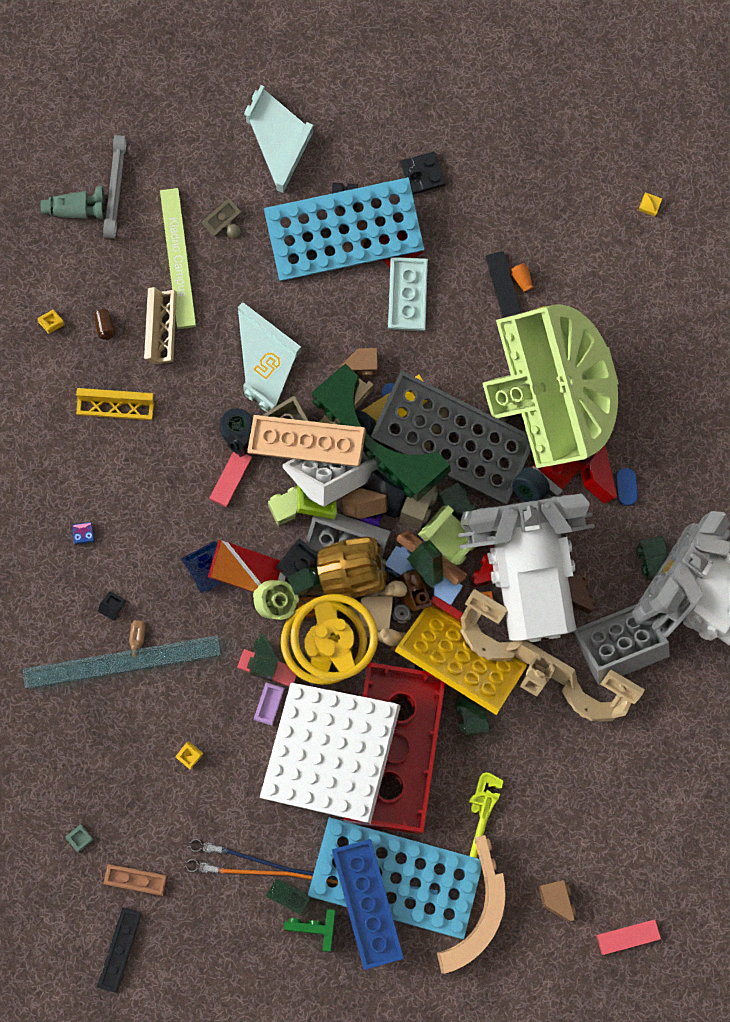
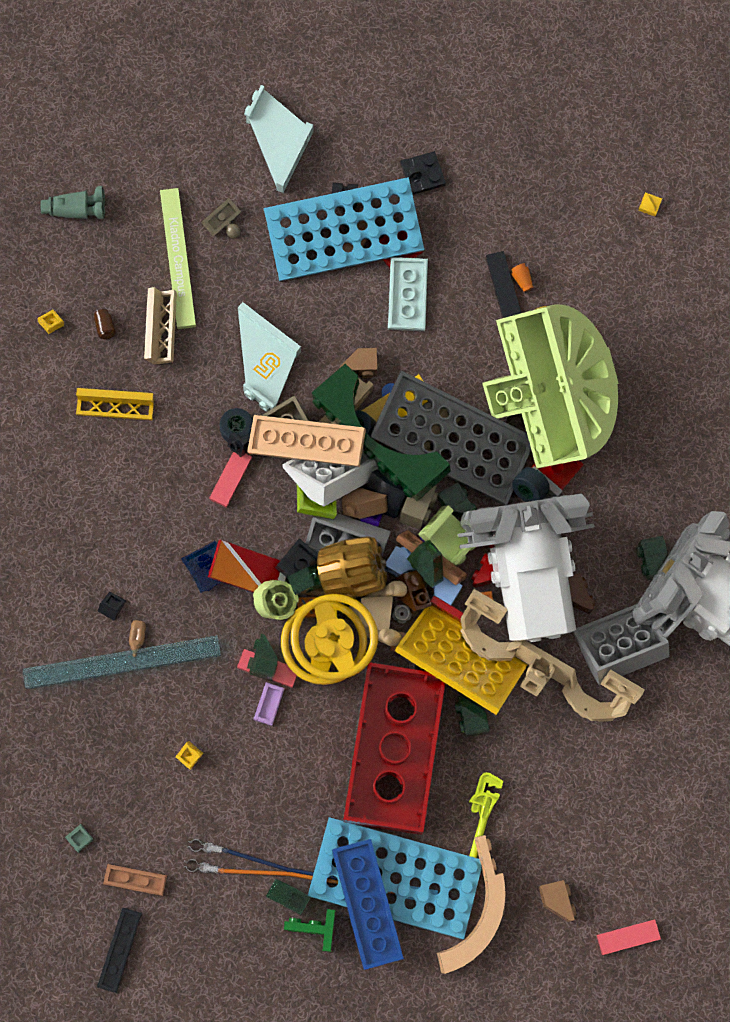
(83, 533): tile -> none
(110, 222): light grey piece -> none
(284, 506): yellowish green slope -> none
(330, 752): white plate -> none
(598, 476): red slope -> none
(626, 487): blue tile -> none

